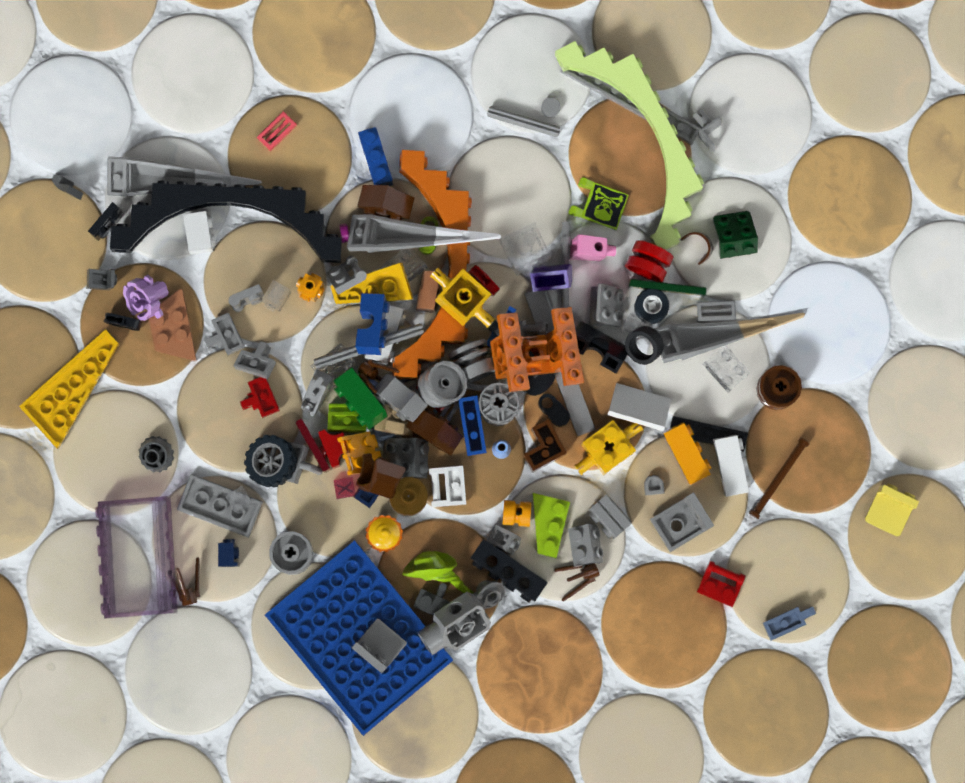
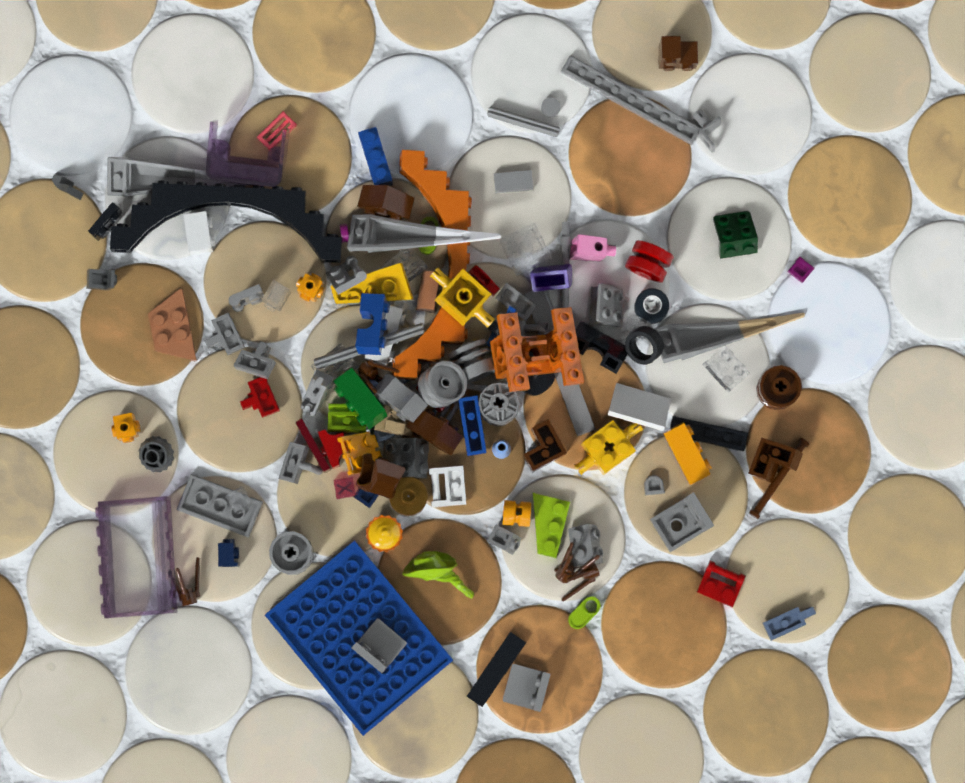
(62, 397): yellow wing -> none
(122, 321): black piece -> none
(123, 421): none -> light orange brick
(145, 297): lavender piece -> none
(245, 170): none -> clear purple windscreen
(285, 469): black wheel -> none
(429, 602): dark grey plate -> none
(462, 618): light grey brick -> none
(486, 549): black brick -> none
(496, 669): none -> black tile
(511, 297): none -> light grey tile
(513, 181): none -> light grey tile
(526, 687): none -> light grey bracket
(557, 413): black piece -> none
(567, 570): none -> reddish brown plant
(581, 615): none -> lime piece
(602, 205): flag -> none
(609, 516): light grey brick -> none
(630, 80): yellowish green arch -> none
(668, 287): dark green tile -> none
(677, 54): none -> reddish brown brick
(709, 243): reddish brown helmet -> none
(715, 311): light grey tile -> none
(732, 465): white brick -> none
(771, 456): none -> reddish brown brick
(801, 269): none -> magenta tile
(891, 509): light yellow bracket -> none

